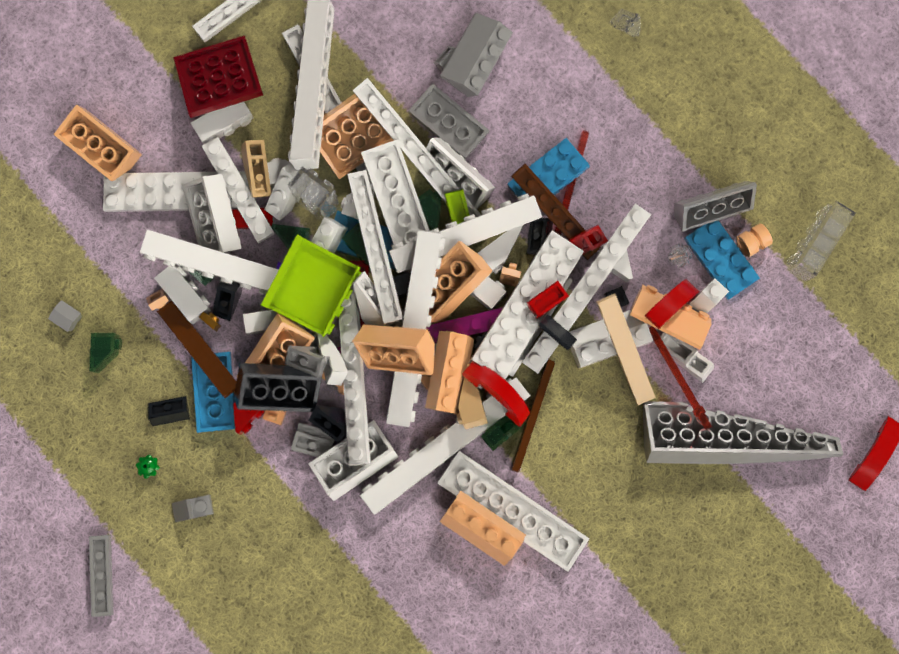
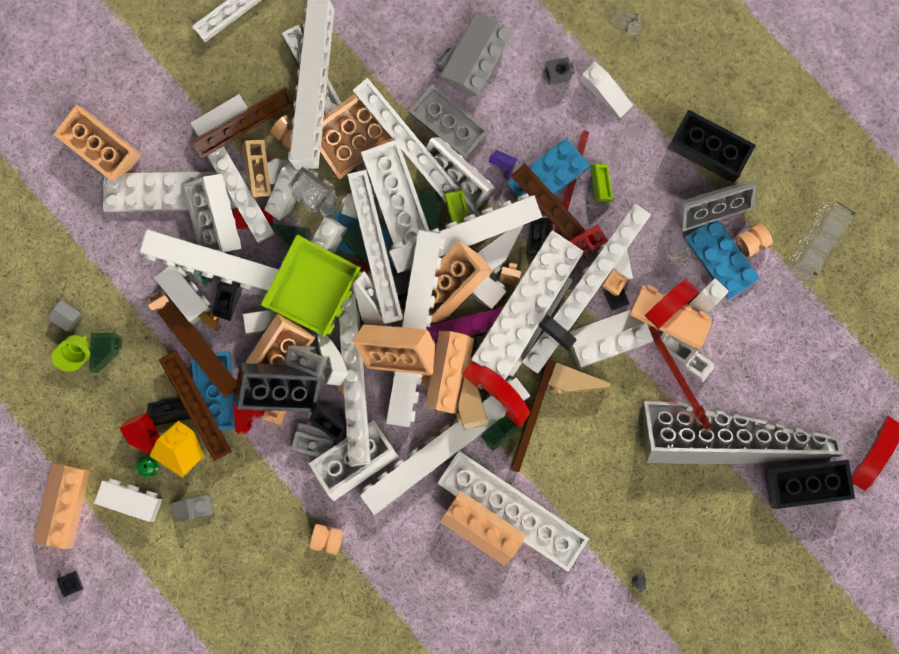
(61, 506): none -> light nougat slope
(70, 584): none -> black tile
(71, 353): none -> lime piece
(101, 575): light grey plate -> none
(128, 500): none -> white brick
(140, 432): none -> red slope
(178, 449): none -> yellow slope
(195, 405): none -> reddish brown tile
(217, 76): dark red plate -> none
(242, 123): none -> reddish brown tile
(282, 130): none -> light nougat wheel
(326, 539): none -> light nougat wheel
(503, 161): none -> dark purple tile
(547, 299): red tile -> none
(555, 77): none -> dark grey brick
(571, 380): none -> tan slope
(601, 183): none -> lime tile
(605, 89): none -> white slope
(614, 282): none -> light nougat tile
(625, 349): tan tile -> none
(639, 581): none -> dark grey hinge
(711, 146): none -> black brick
(809, 484): none -> black brick

